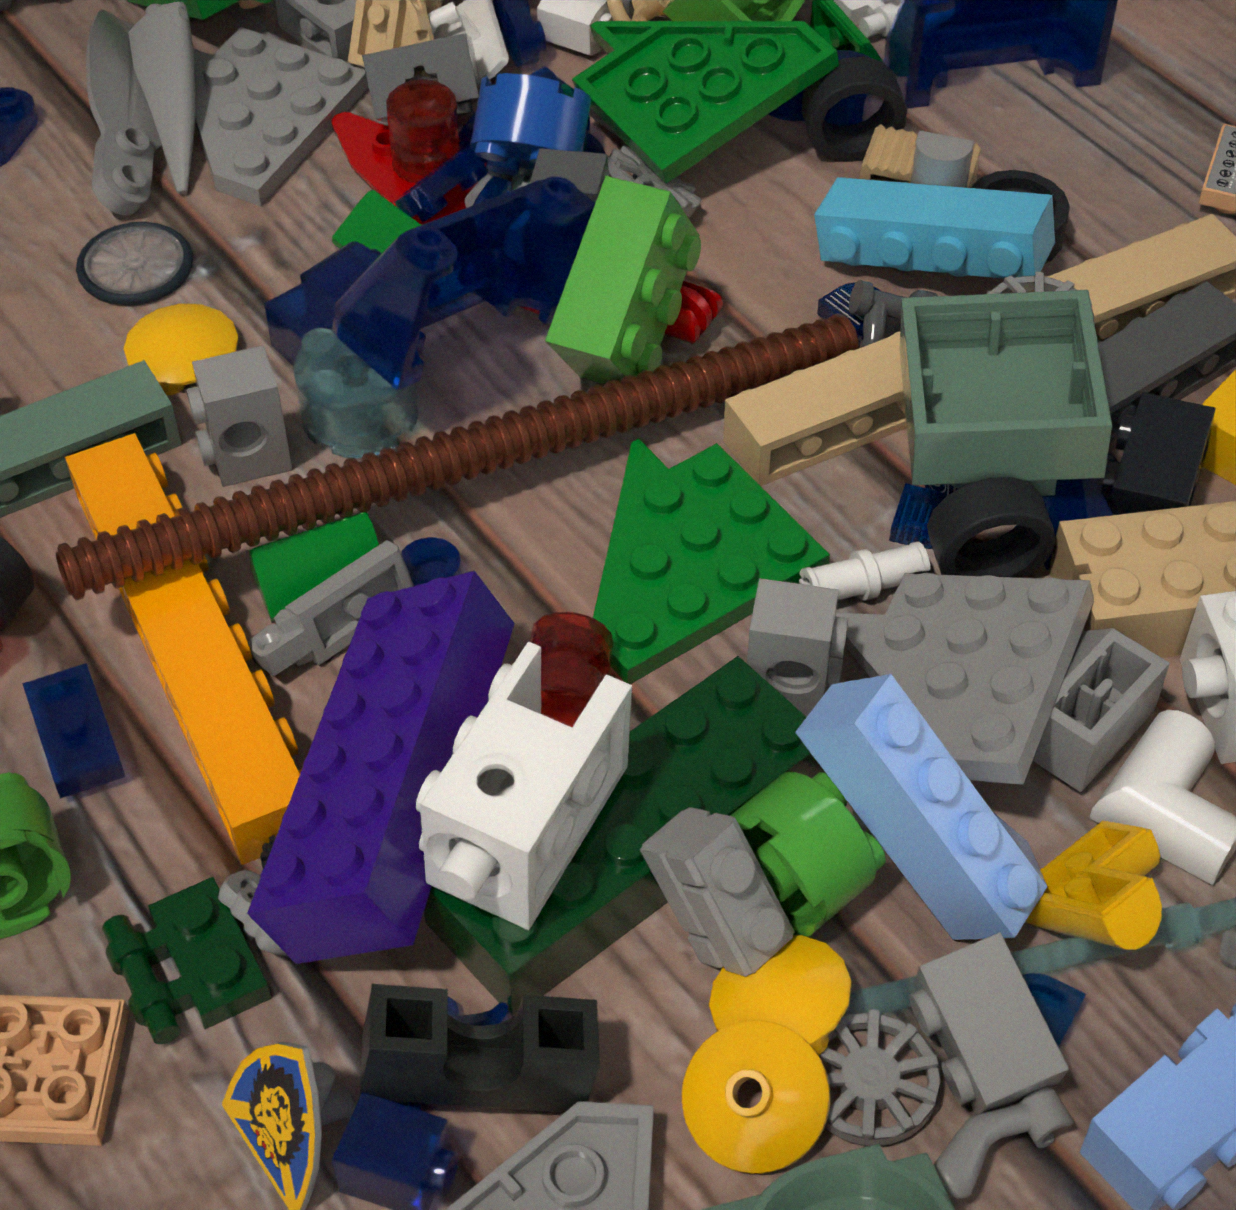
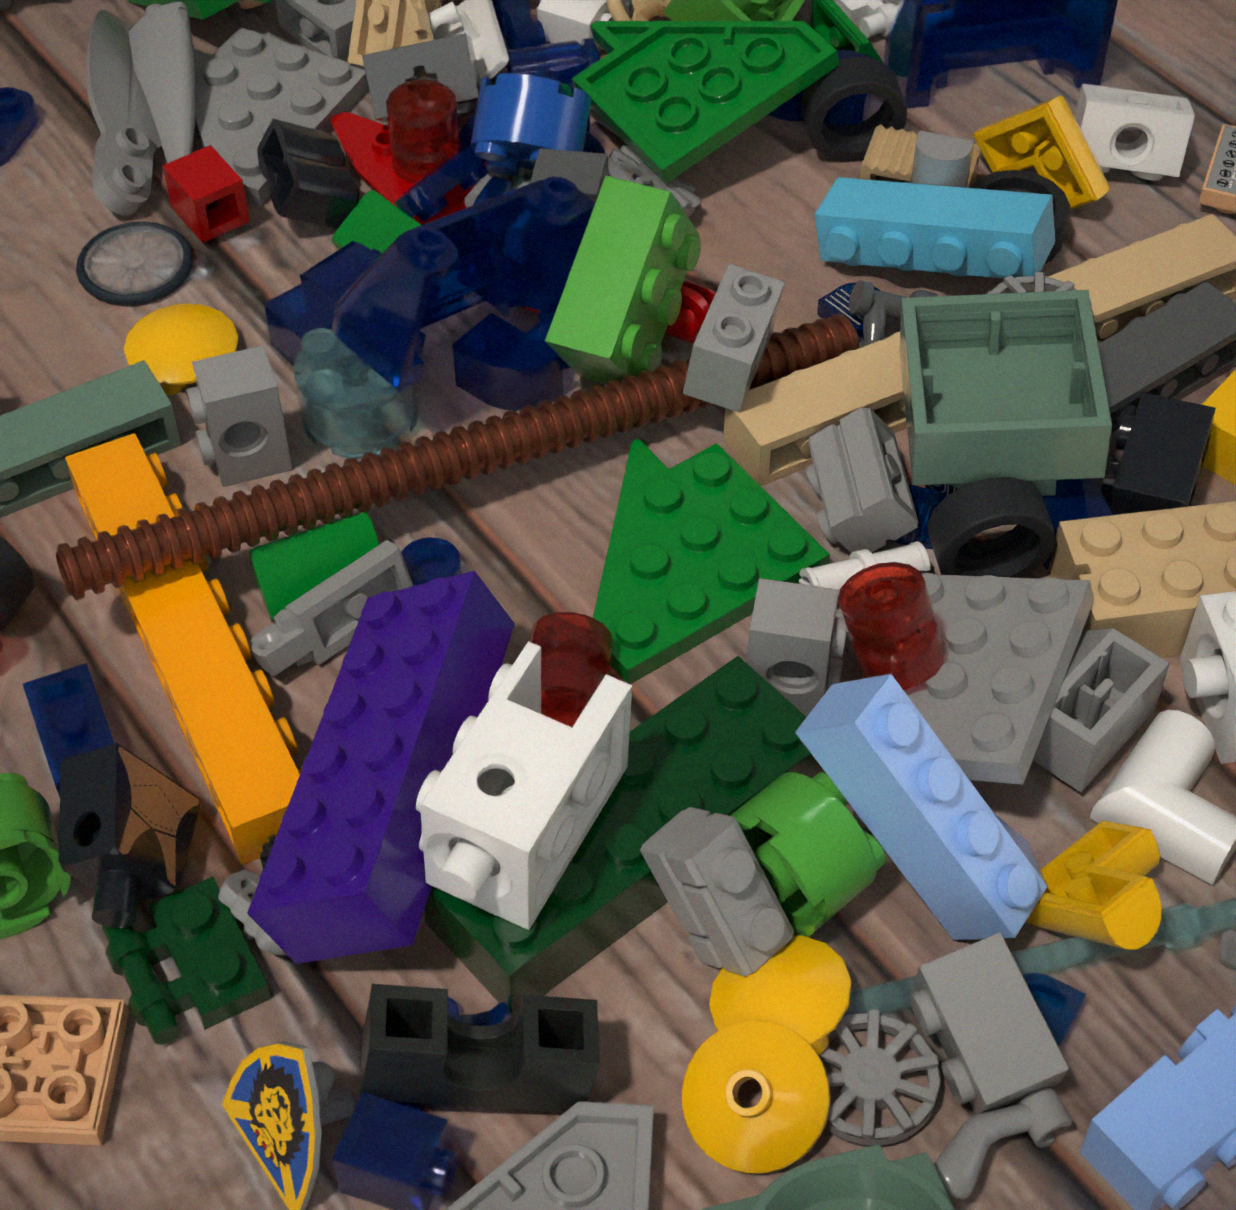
(123, 830): none -> black torso
(206, 193): none -> red brick
(307, 174): none -> black brick
(507, 364): none -> clear blue brick
(562, 58): none -> clear blue piece
(733, 337): none -> light grey brick
(860, 483): none -> light grey brick
(892, 623): none -> clear red wheel
(1050, 142): none -> yellow brick
(1165, 126): none -> white brick

